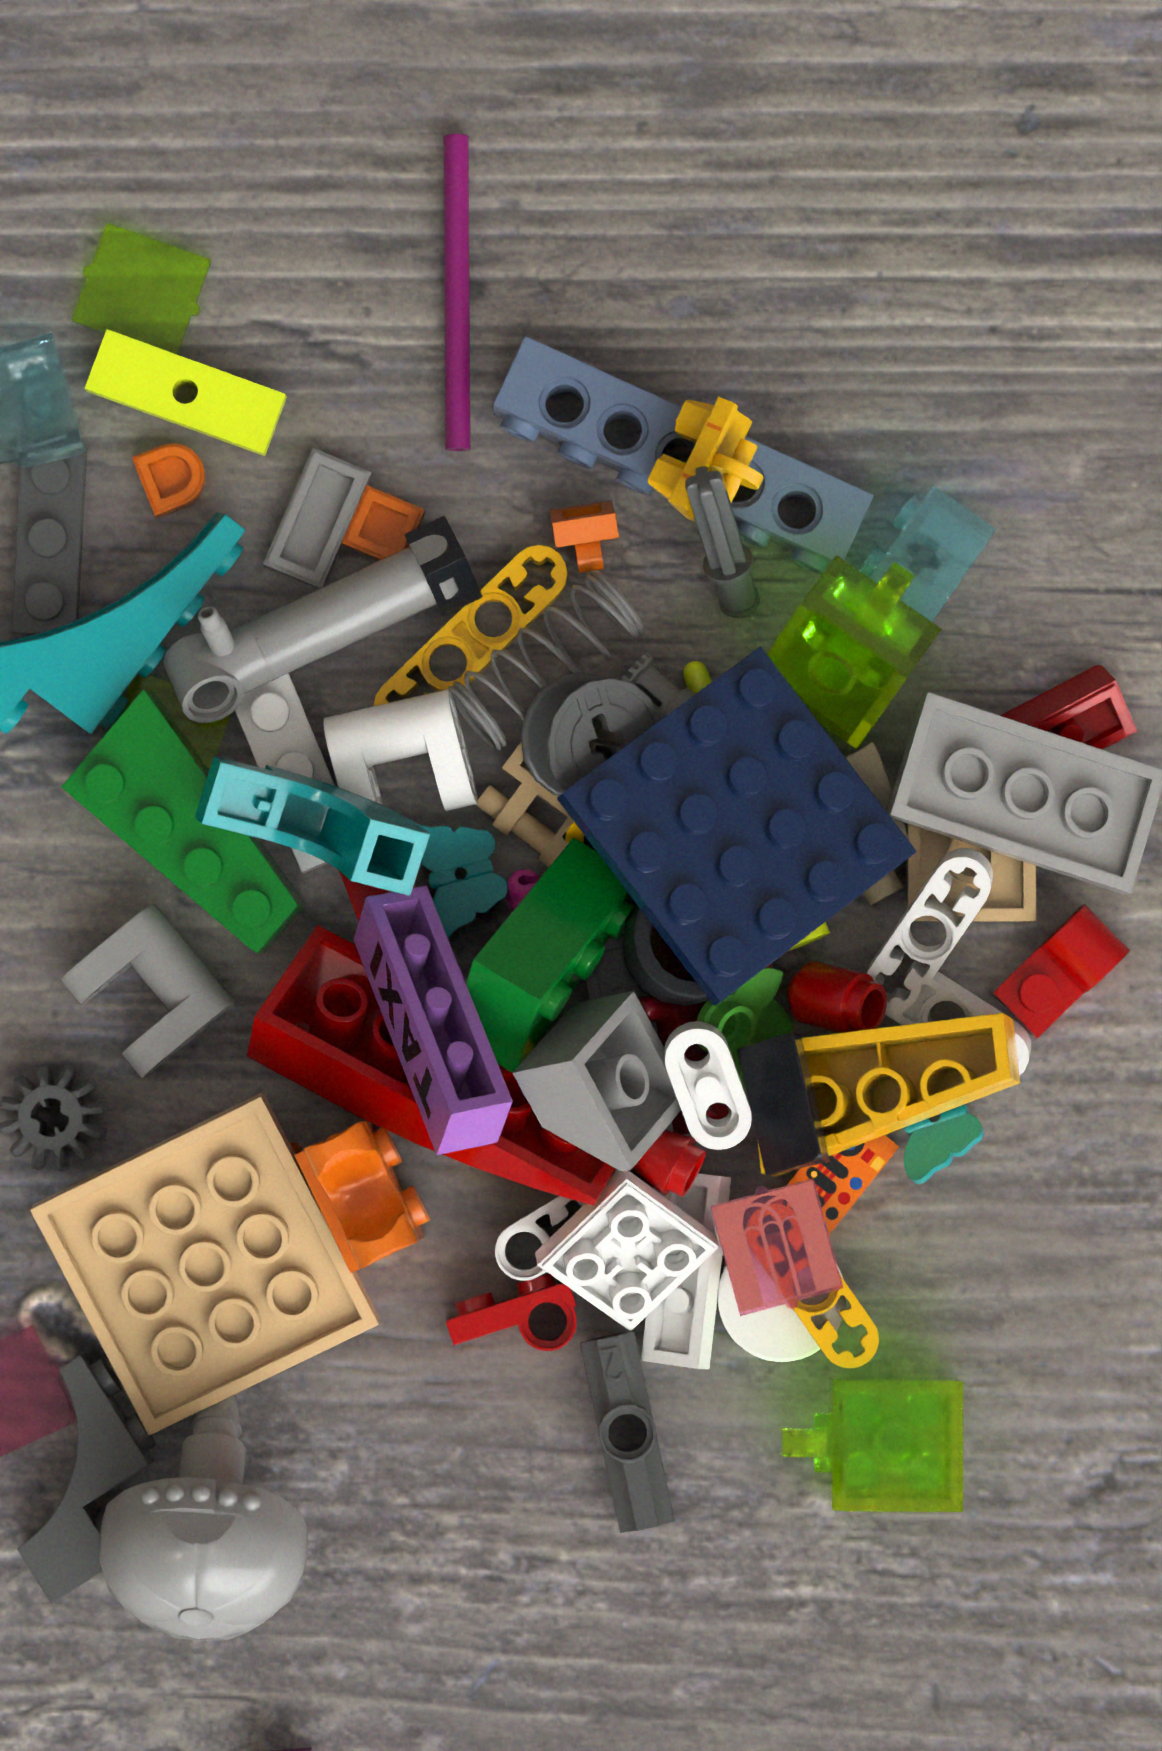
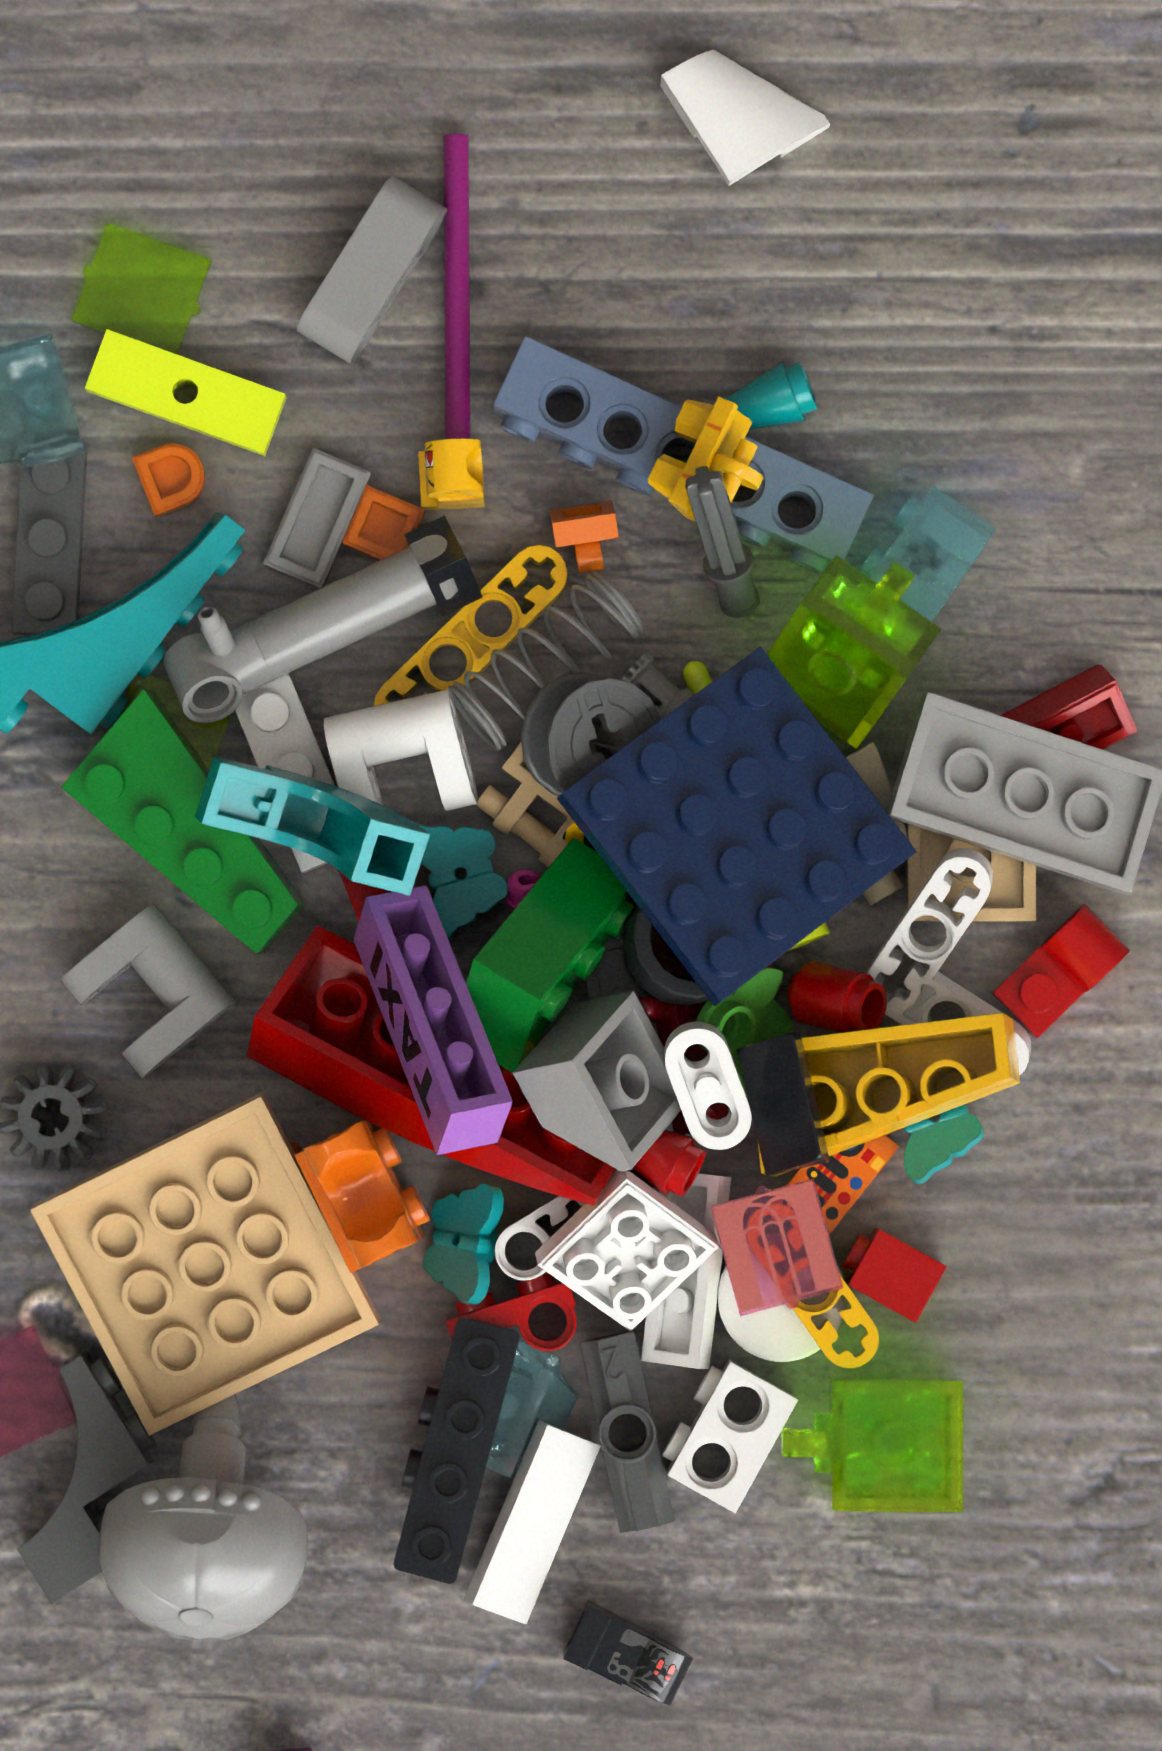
(371, 269): none -> light grey beam
(451, 474): none -> yellow leg
(456, 1450): none -> black bracket
(465, 1241): none -> teal animal
(532, 1394): none -> clear light blue slope
(532, 1522): none -> white tile
(626, 1654): none -> black leg
(737, 113): none -> white slope
(745, 1442): none -> white brick
(776, 397): none -> teal cone
(892, 1273): none -> red brick

